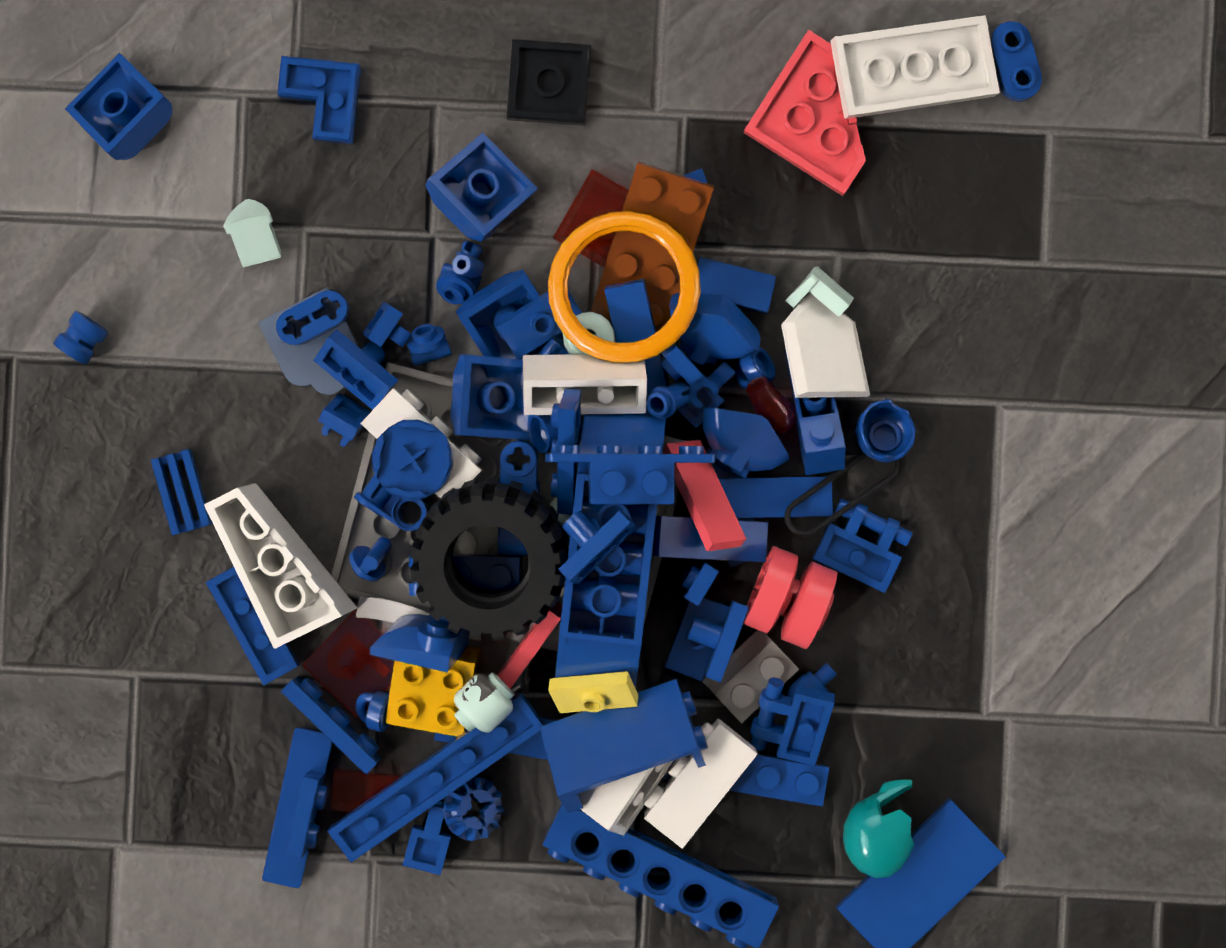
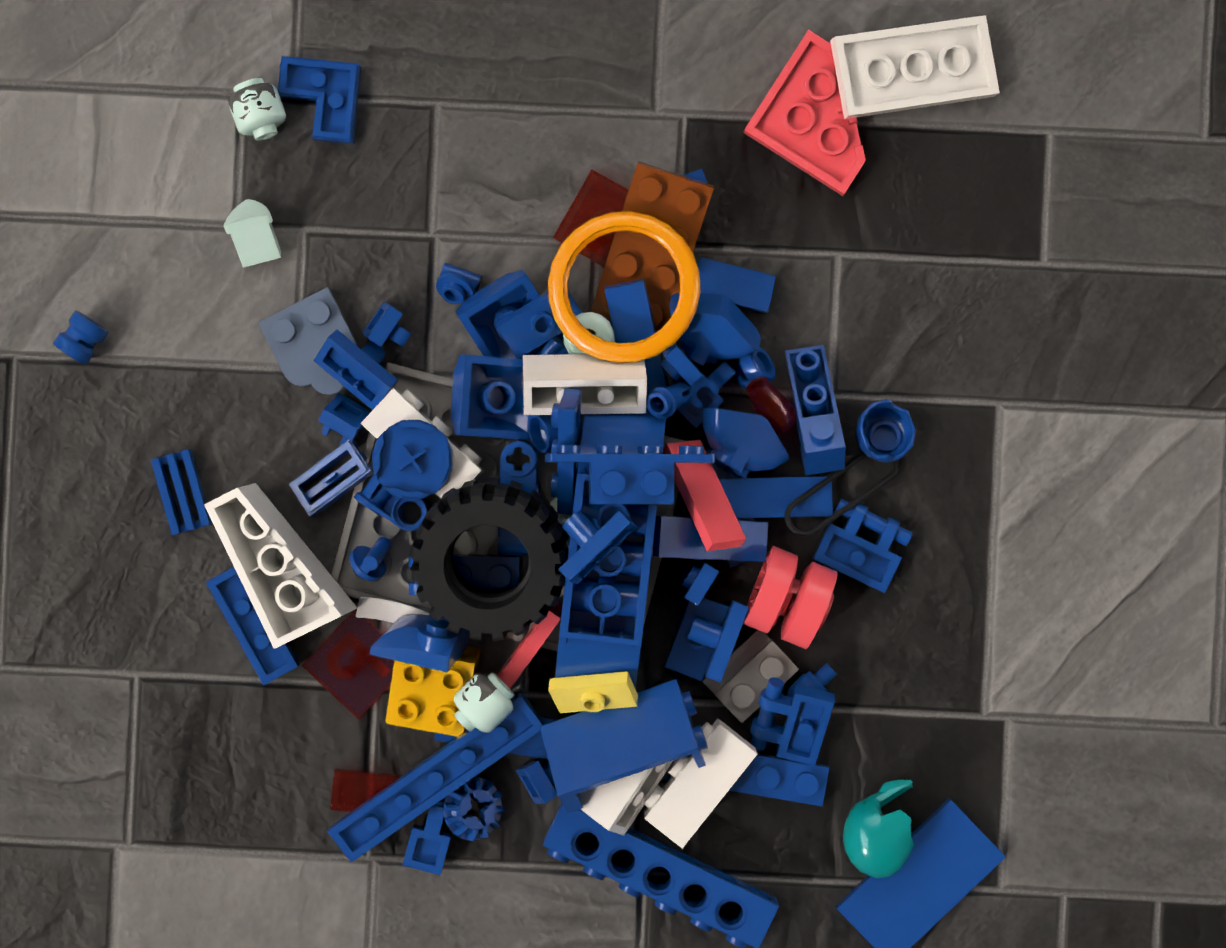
(121, 109): blue slope -> none
(256, 109): none -> light aqua head
(297, 808): blue bracket -> none
(308, 309): blue beam -> none
(333, 723): blue plate -> none
(358, 459): none -> blue tile
(377, 710): blue tile -> none
(428, 344): blue plate -> none
(467, 262): blue arm -> none
(479, 188): blue slope -> none
(537, 781): none -> blue tile
(548, 82): black tile -> none
(823, 289): light aqua tile -> none
(823, 352): white tile -> none
(1015, 60): blue plate -> none

